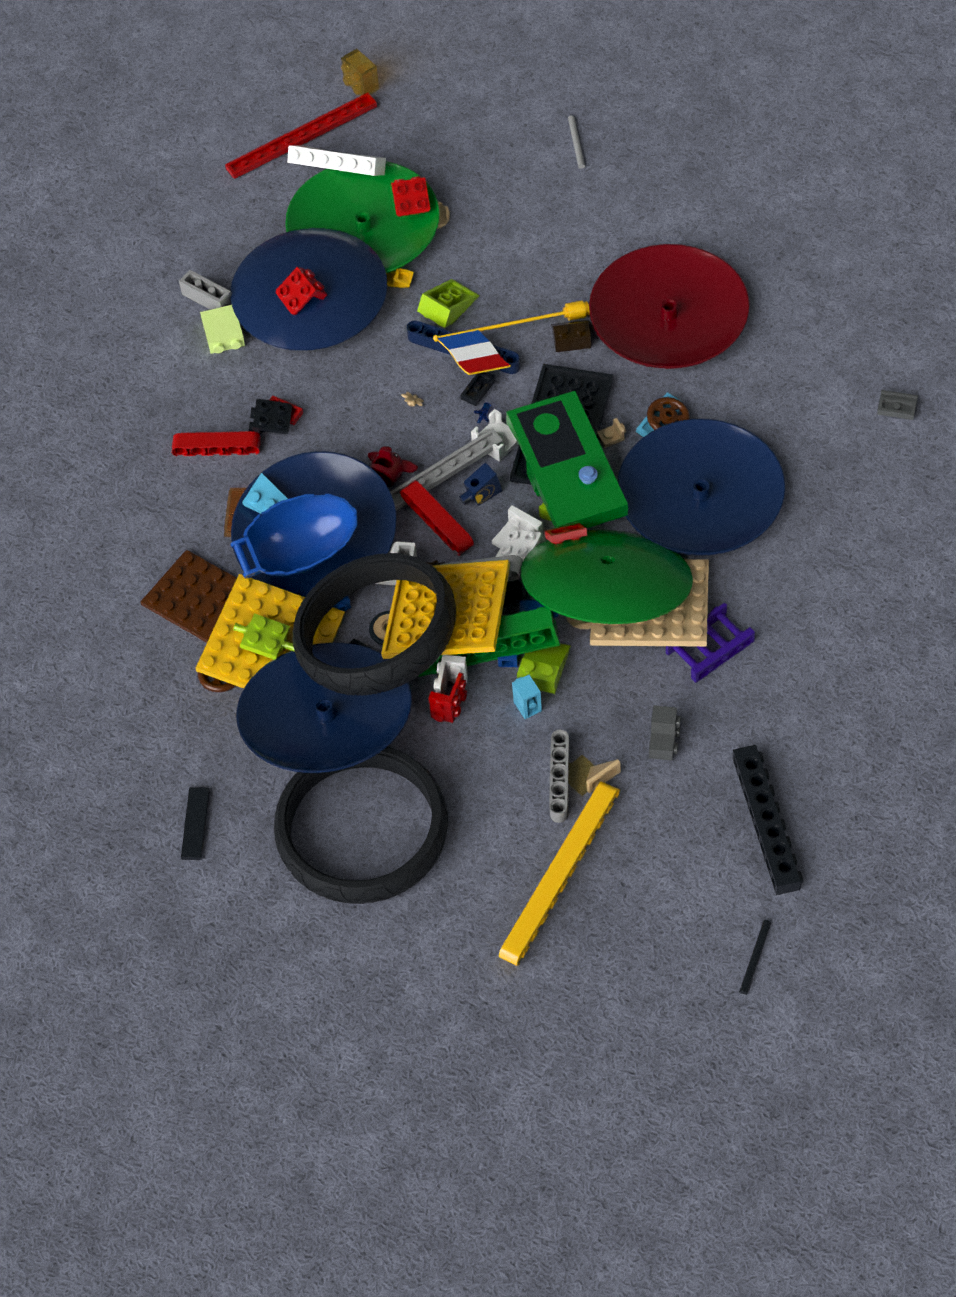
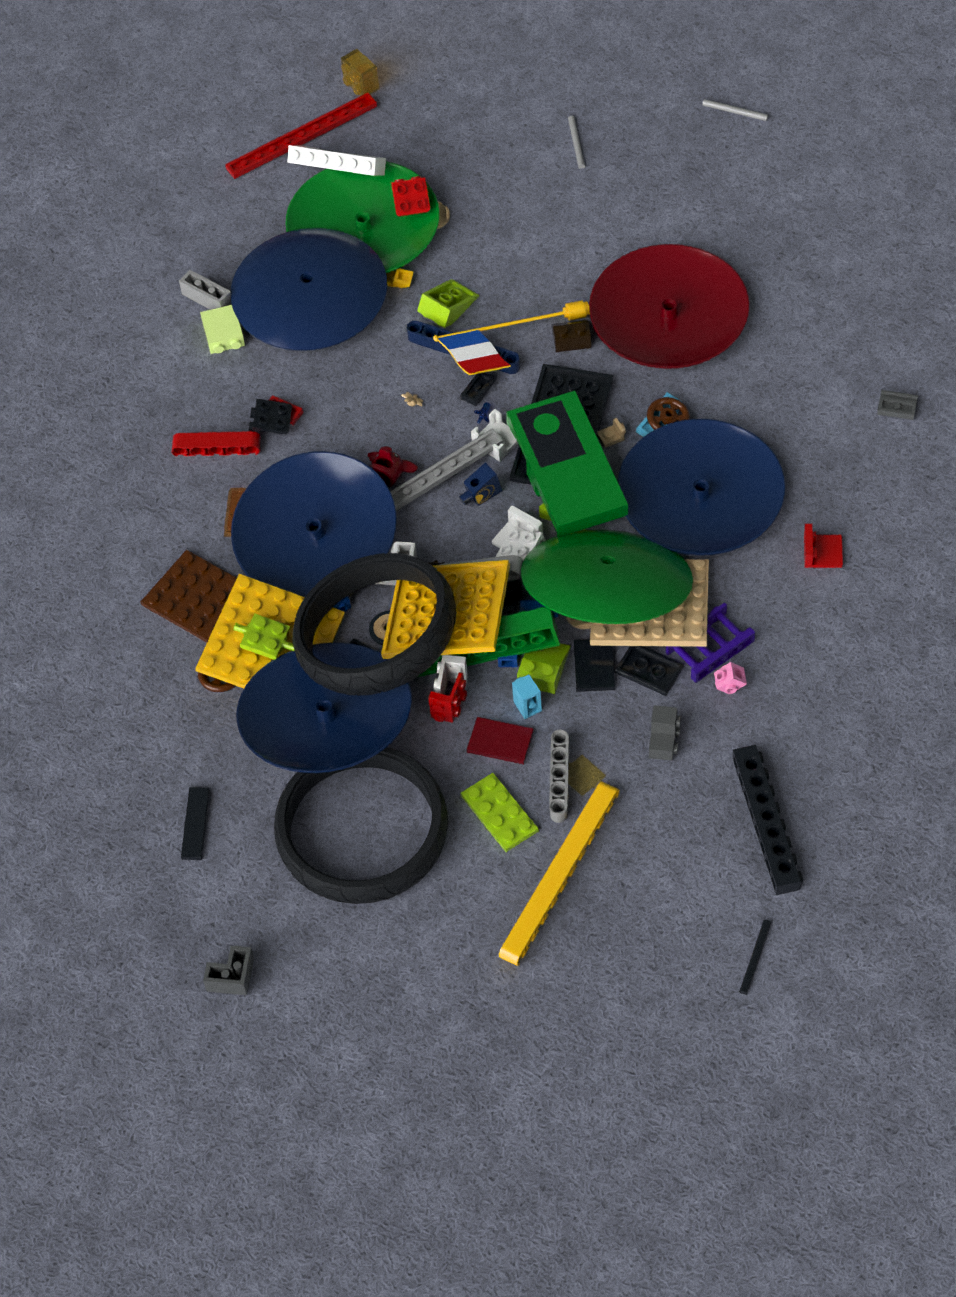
(233, 976): none -> dark grey brick
(262, 495): medium azure wing -> none
(296, 535): blue windscreen -> none
(299, 289): red bracket -> none
(436, 517): red beam -> none
(499, 812): none -> lime plate
(500, 740): none -> dark red tile
(560, 534): red plate -> none
(588, 474): medium blue plate -> none
(593, 667): none -> black tile
(603, 773): tan slope -> none
(649, 669): none -> black tile
(730, 678): none -> bright pink brick
(736, 110): none -> light grey bar
(822, 550): none -> red bracket

